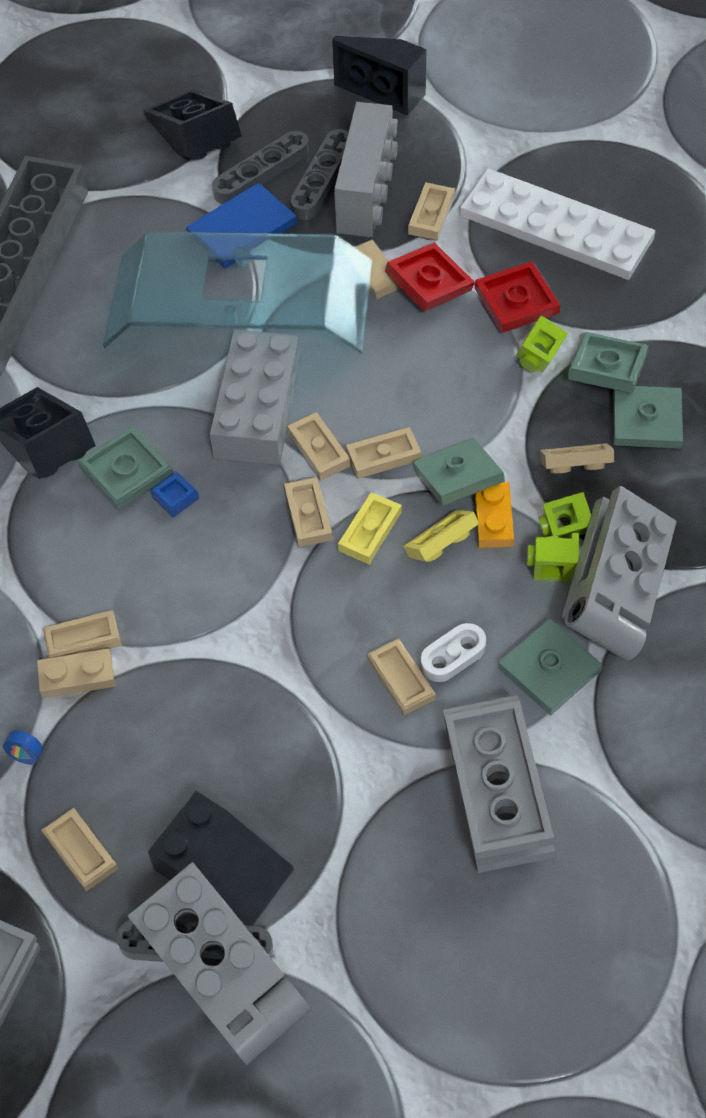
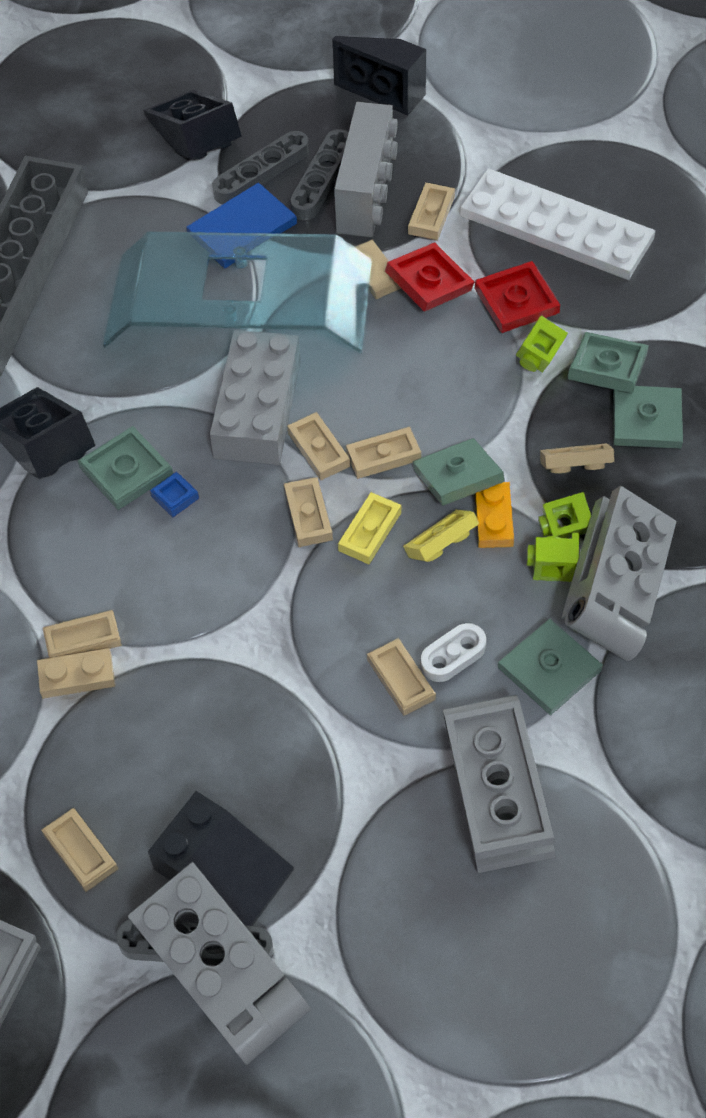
(22, 747): blue tile -> none

